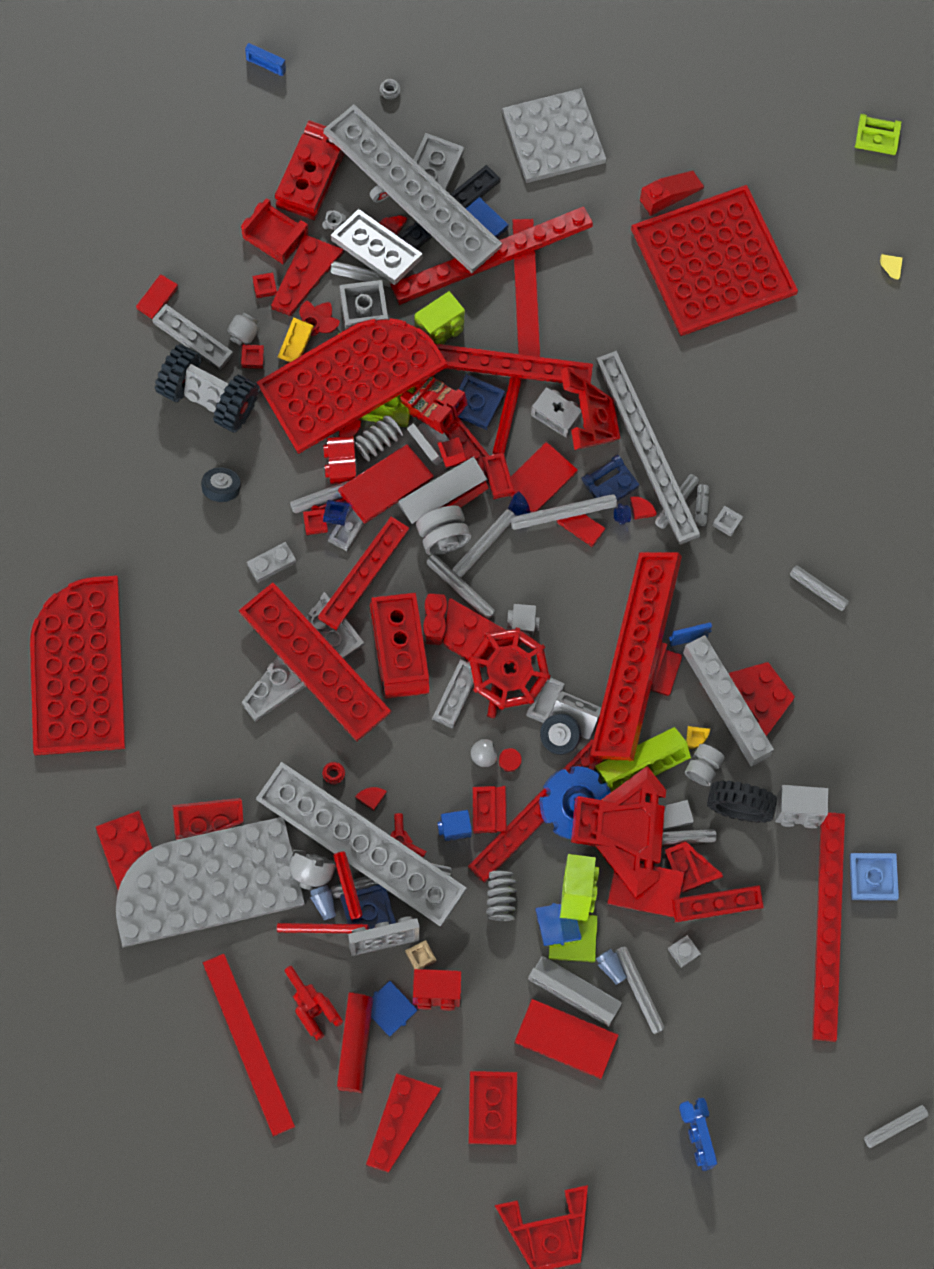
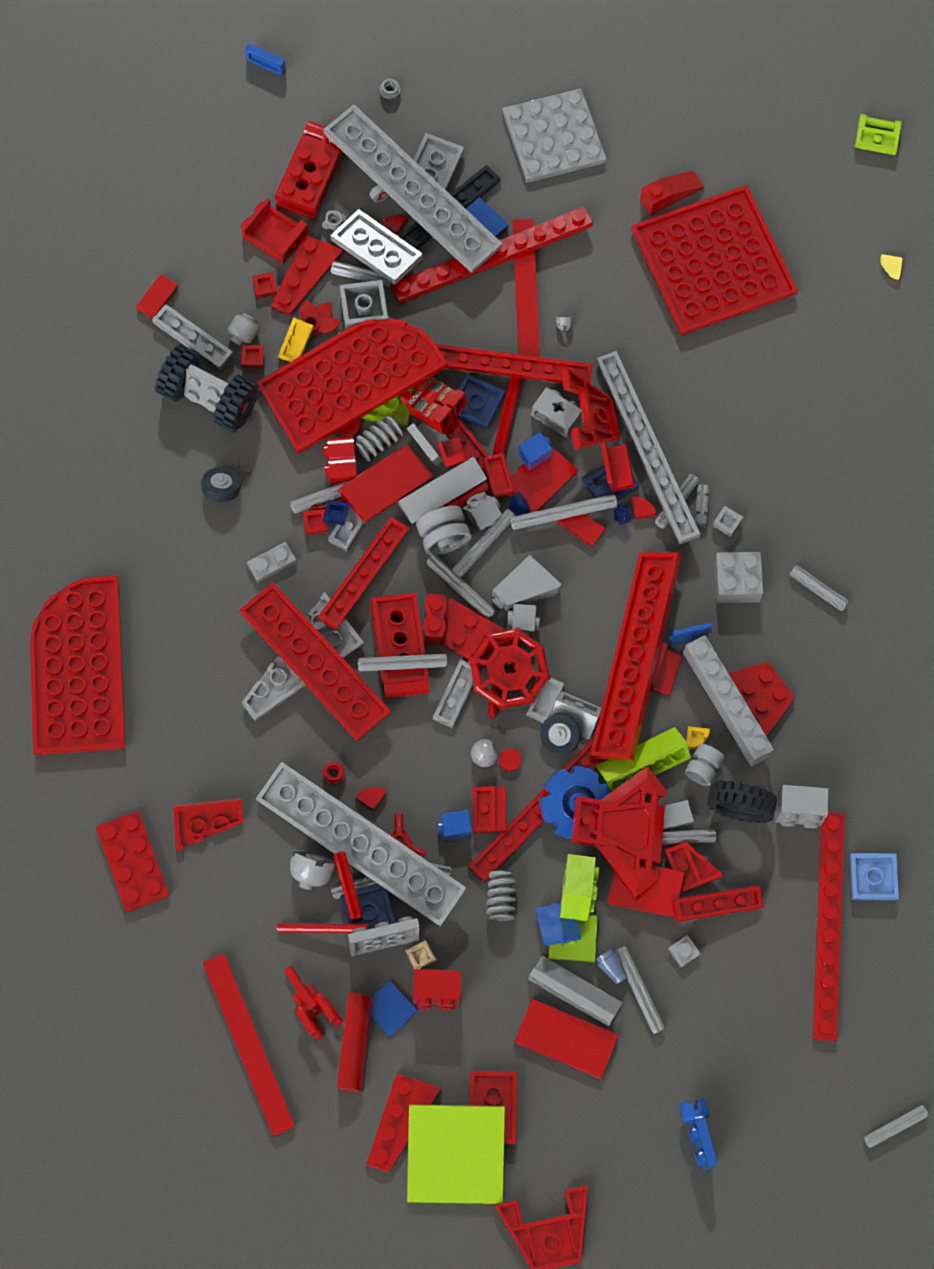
(207, 882): light grey plate -> none
(323, 900): sand blue cone -> none
(402, 662): none -> light grey axle
(441, 318): lime brick -> none
(455, 1154): none -> lime tile
(482, 510): none -> light grey brick
(525, 585): none -> light grey slope
(535, 450): none -> blue brick
(562, 321): none -> light grey hinge
(618, 467): none -> red panel
(738, 577): none -> light grey brick

